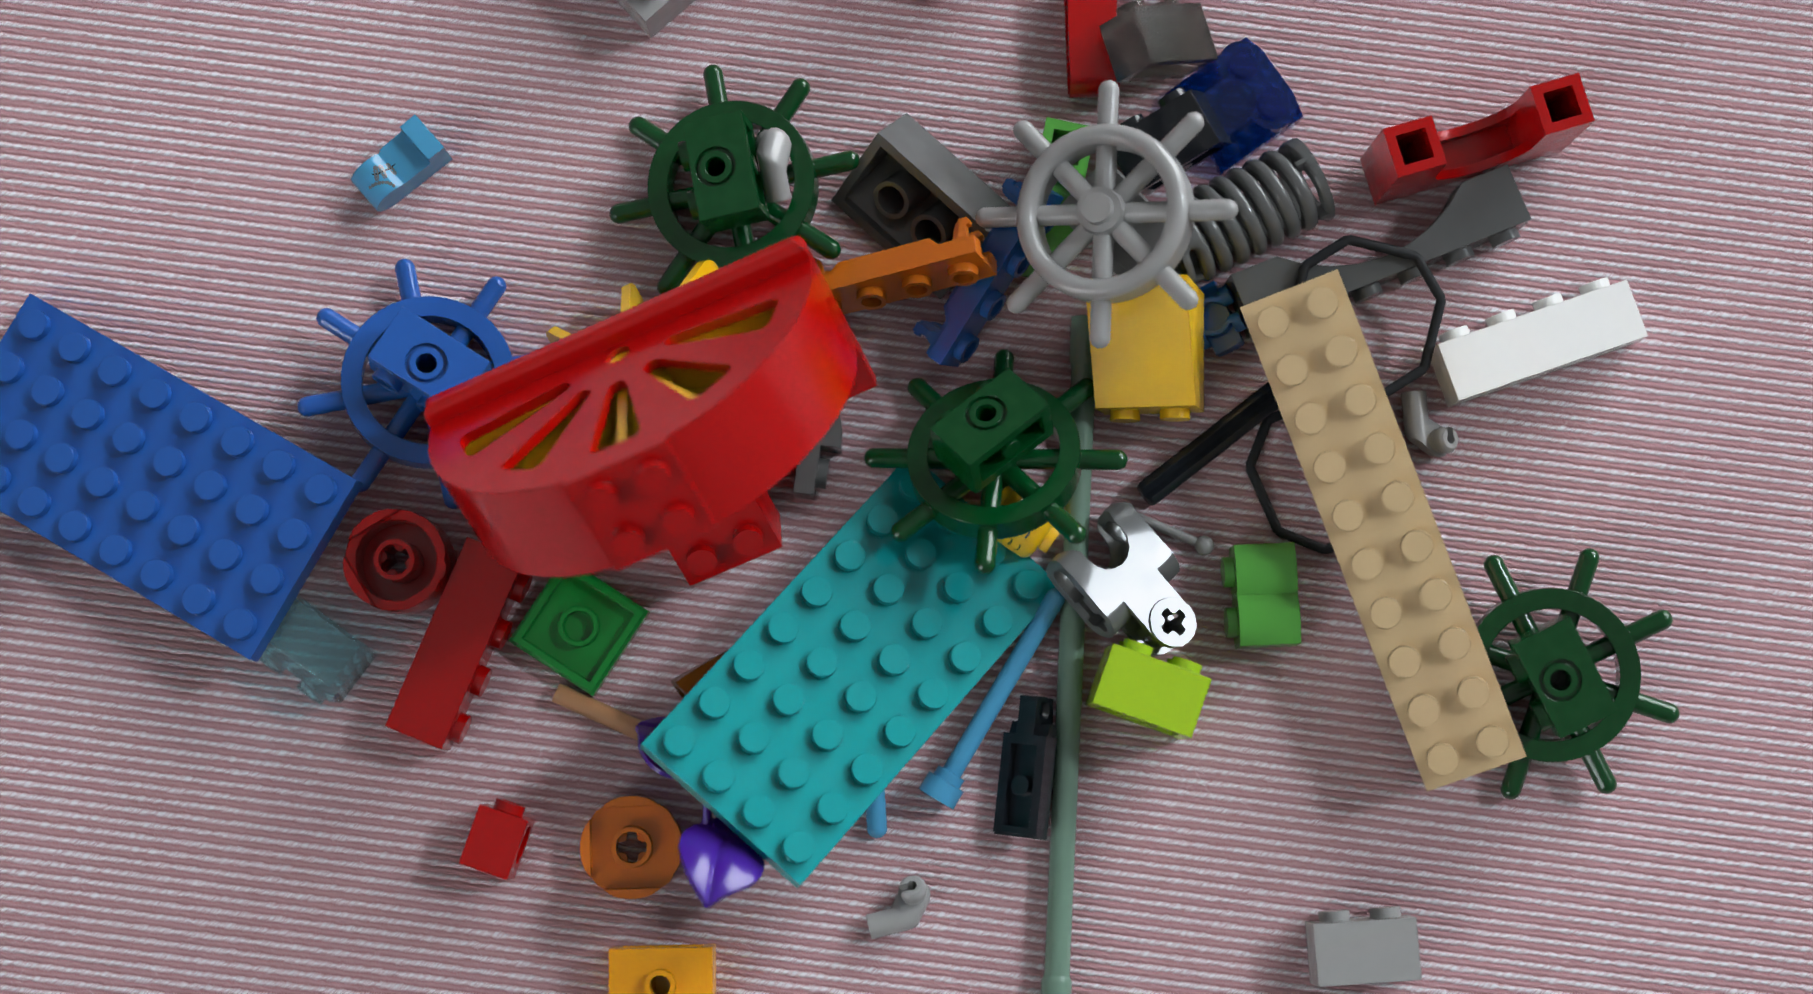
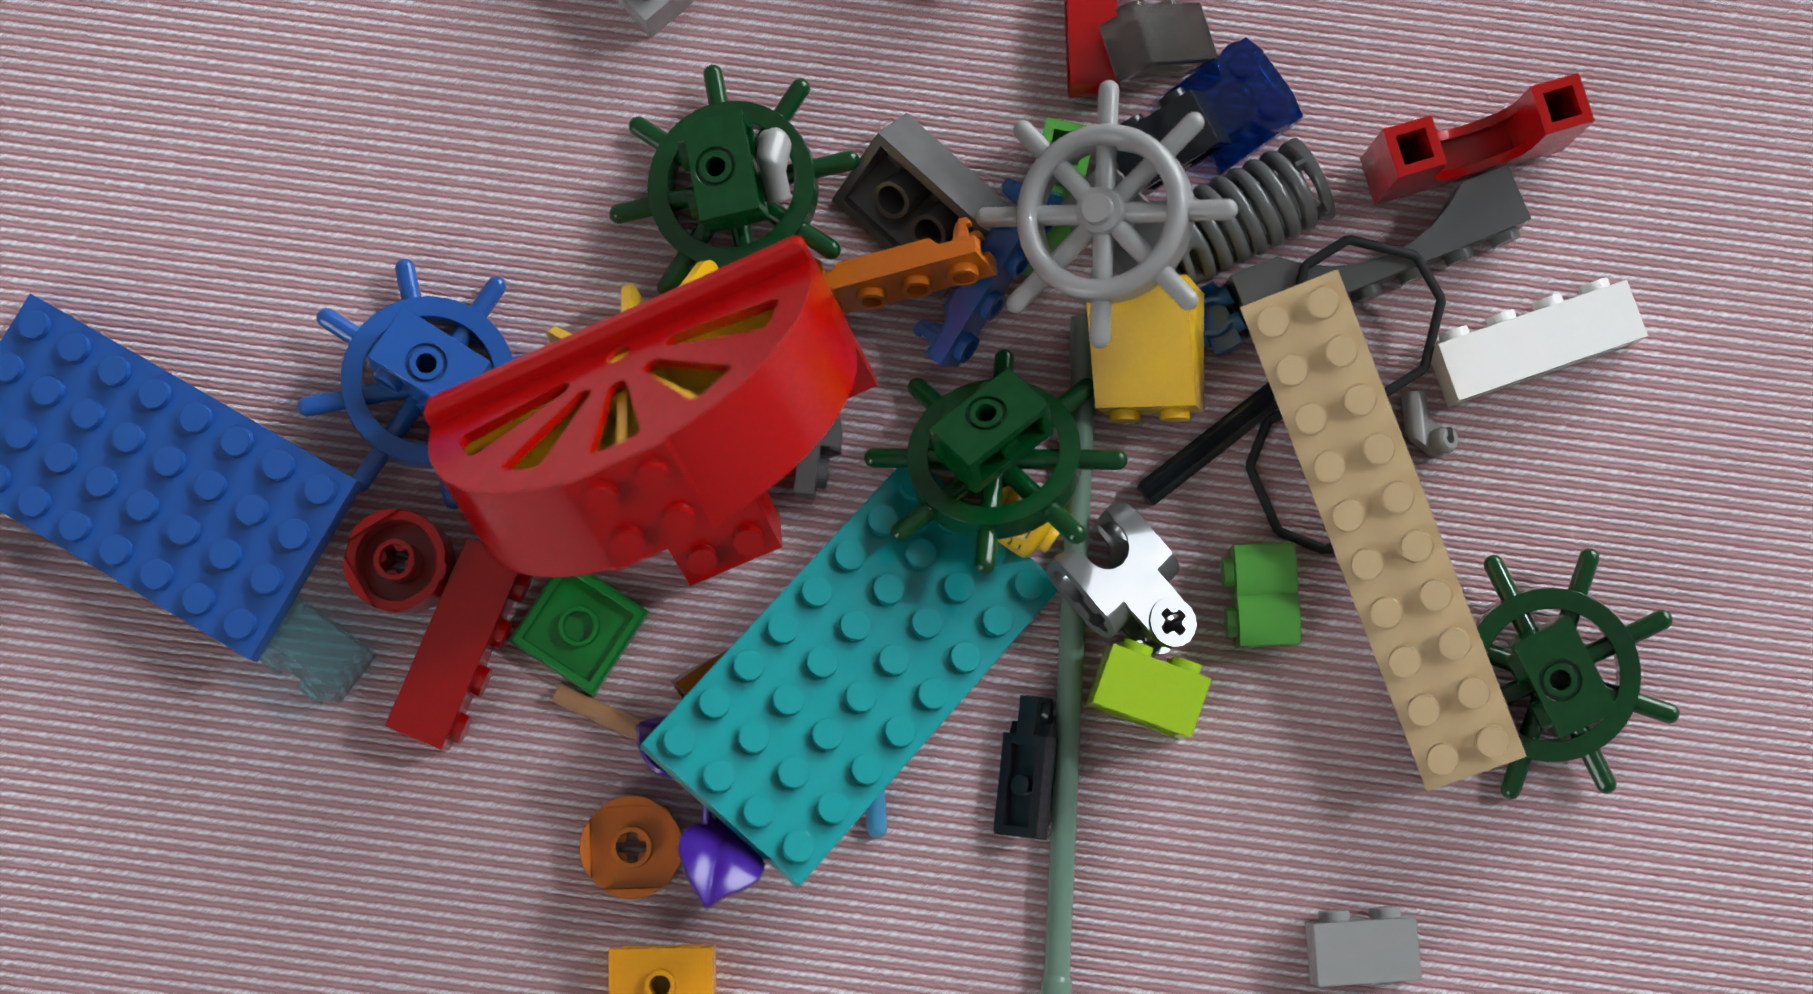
(400, 165): dark azure leg -> none
(497, 839): red brick -> none
(905, 911): light grey arm -> none
(946, 781): dark azure piece -> none
(1203, 545): light grey hinge -> none

